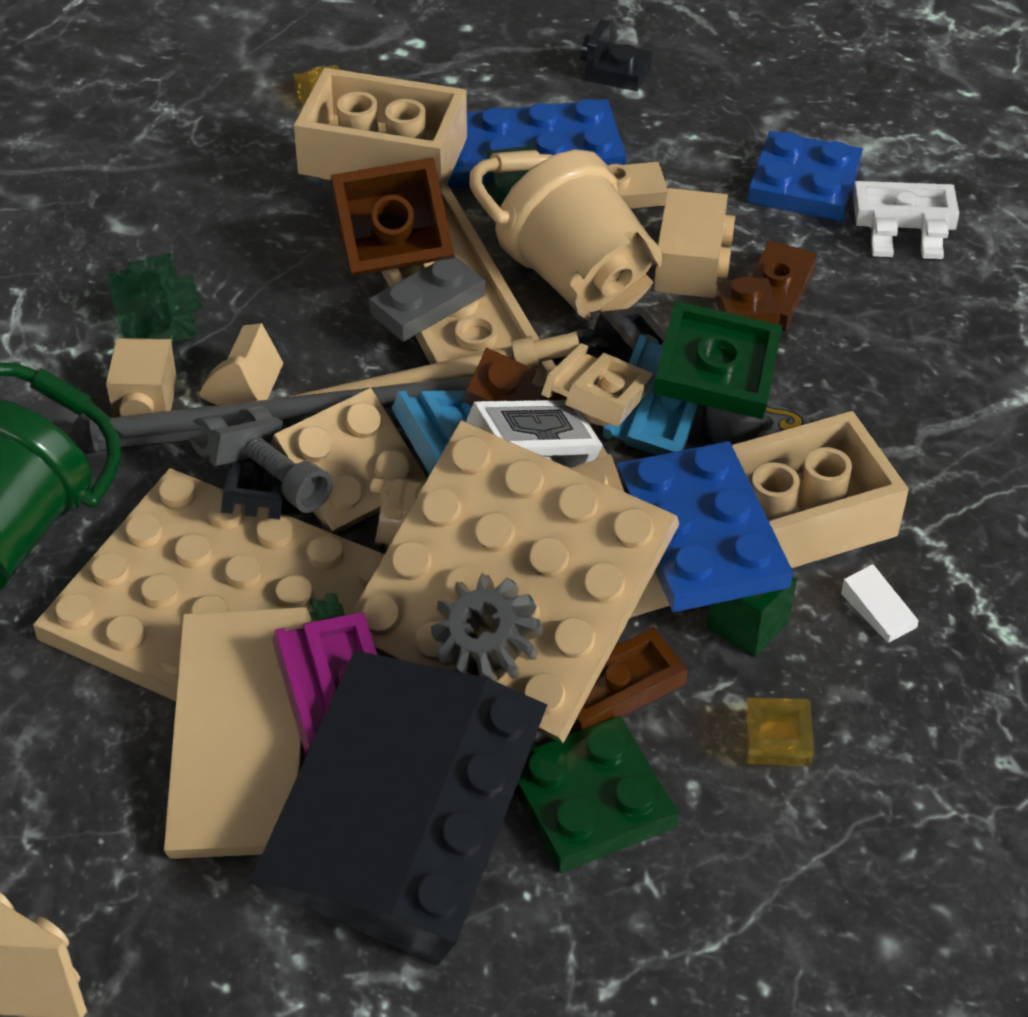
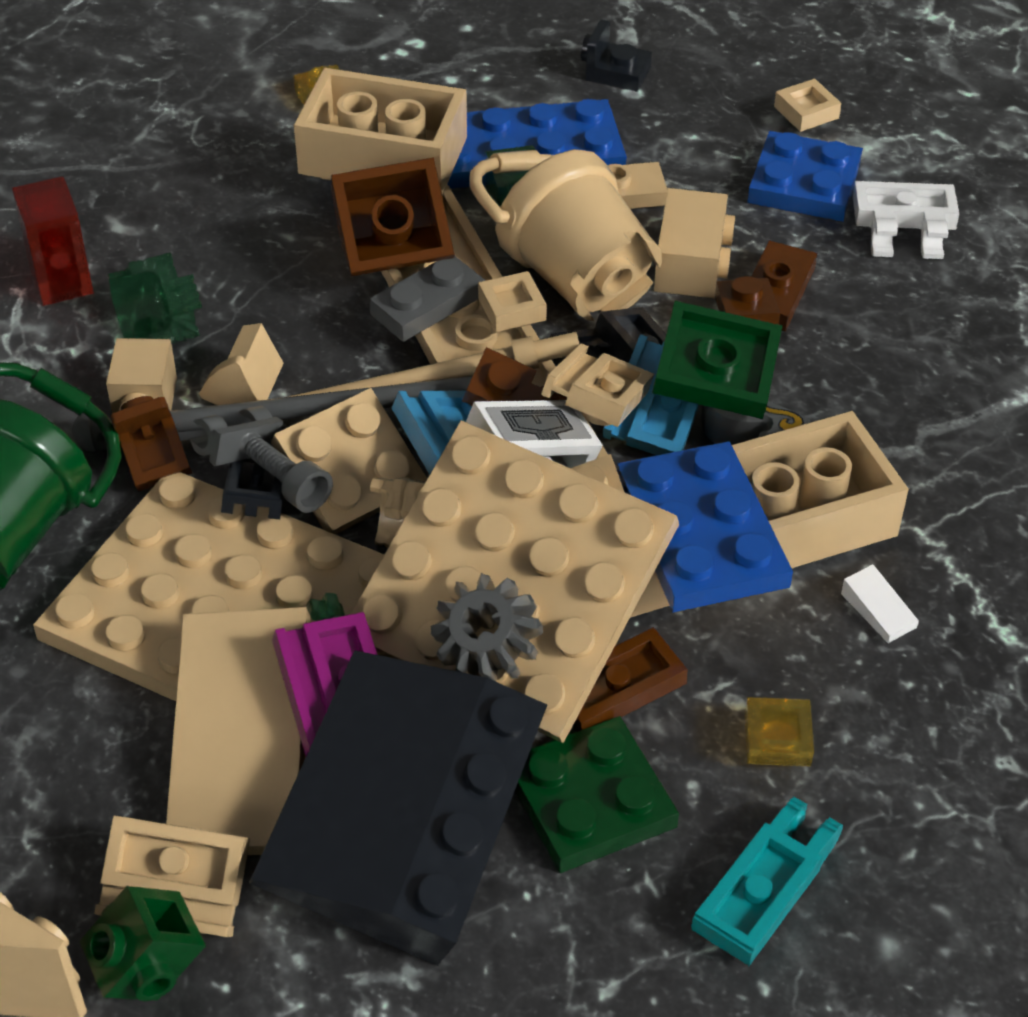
(53, 240): none -> clear red brick
(142, 944): none -> dark green brick
(149, 440): none -> reddish brown bracket
(164, 856): none -> tan plate
(512, 301): none -> tan plate
(753, 619): dark green panel -> none
(764, 883): none -> teal hinge
(807, 105): none -> tan plate

